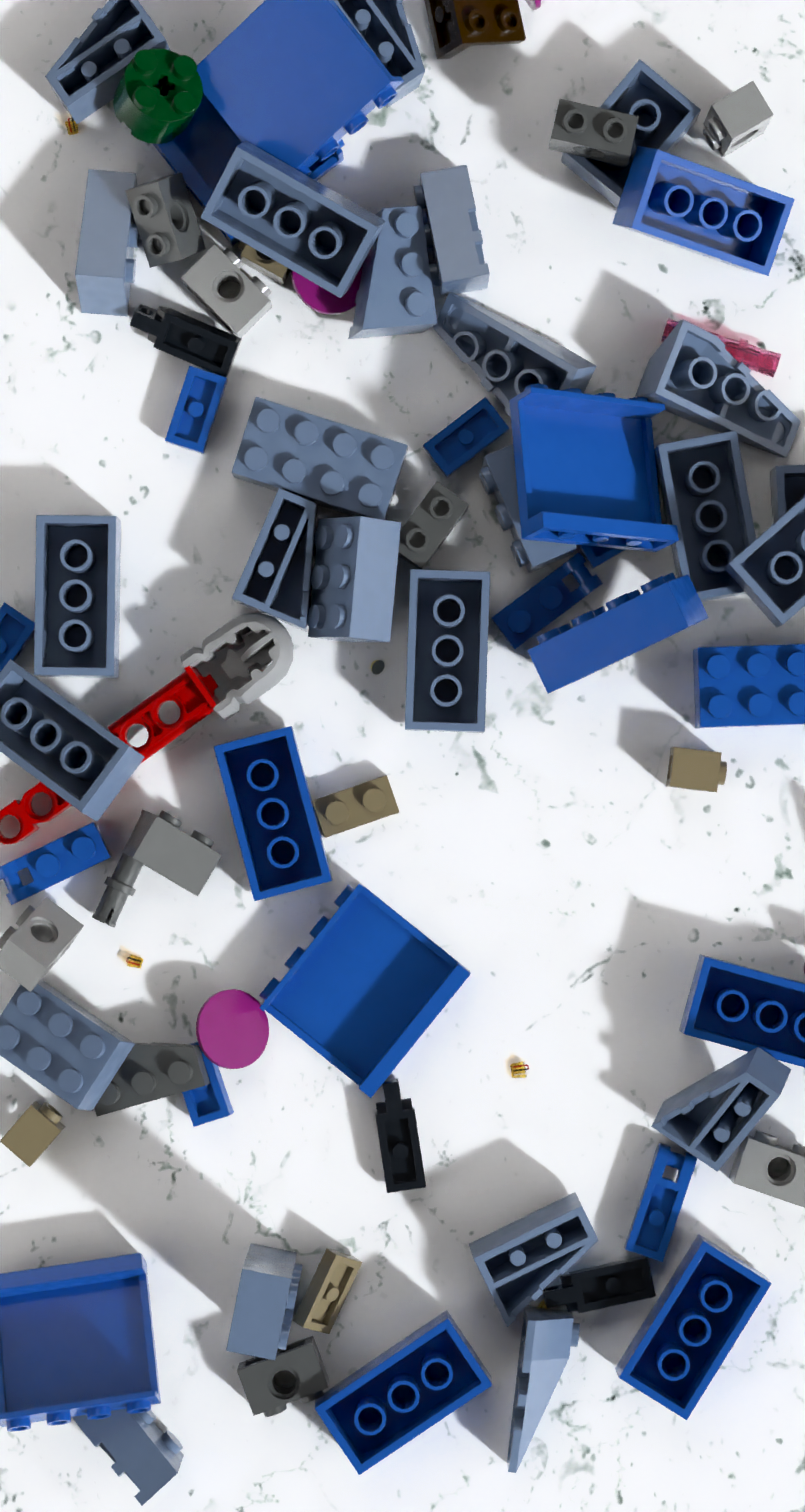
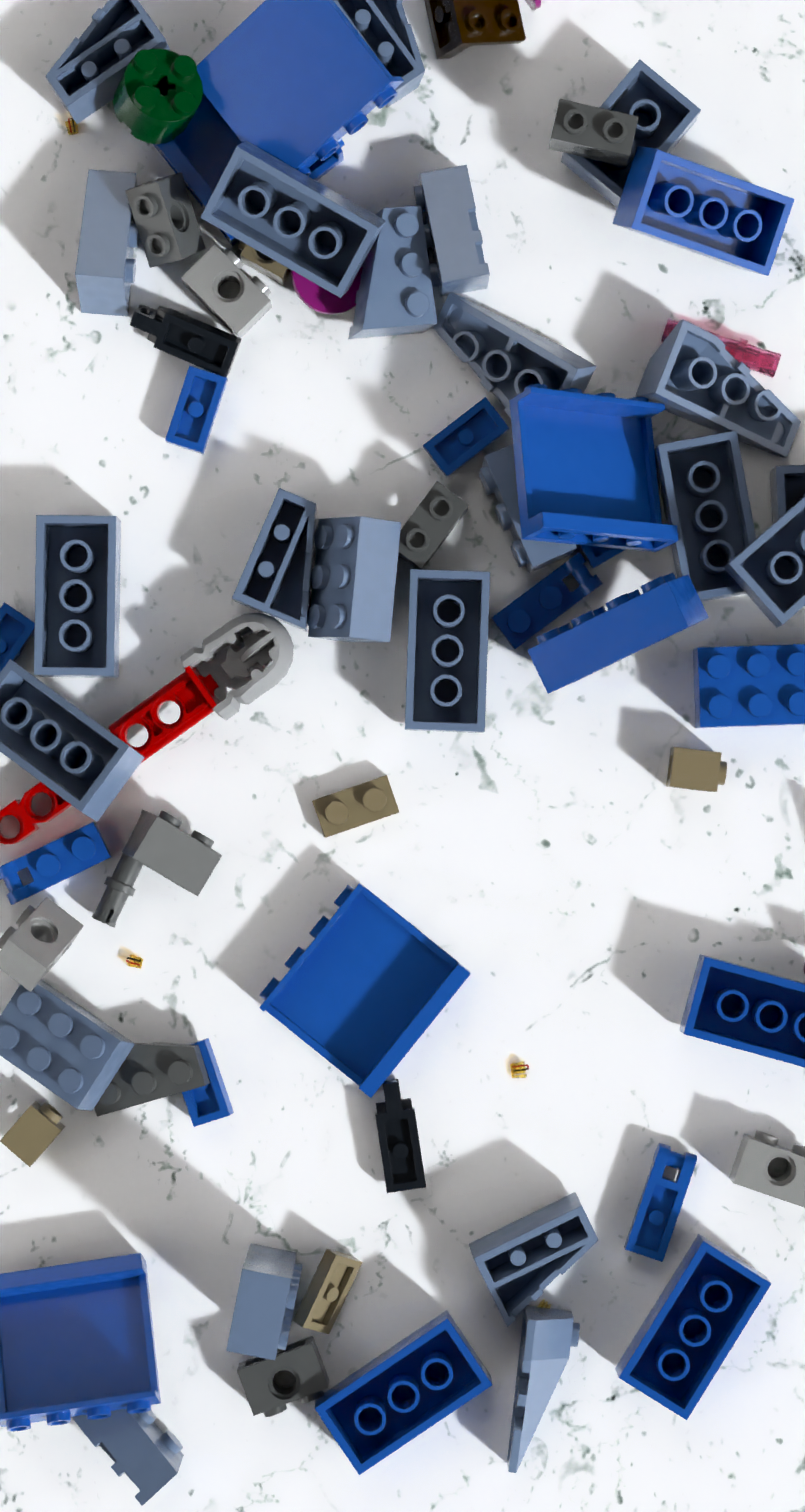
(232, 1029): magenta piece -> none
(273, 813): blue brick -> none
(319, 460): sand blue brick -> none
(377, 666): light grey piece -> none
(603, 1286): black hinge -> none
(723, 1107): sand blue wedge -> none
(737, 119): light grey brick -> none

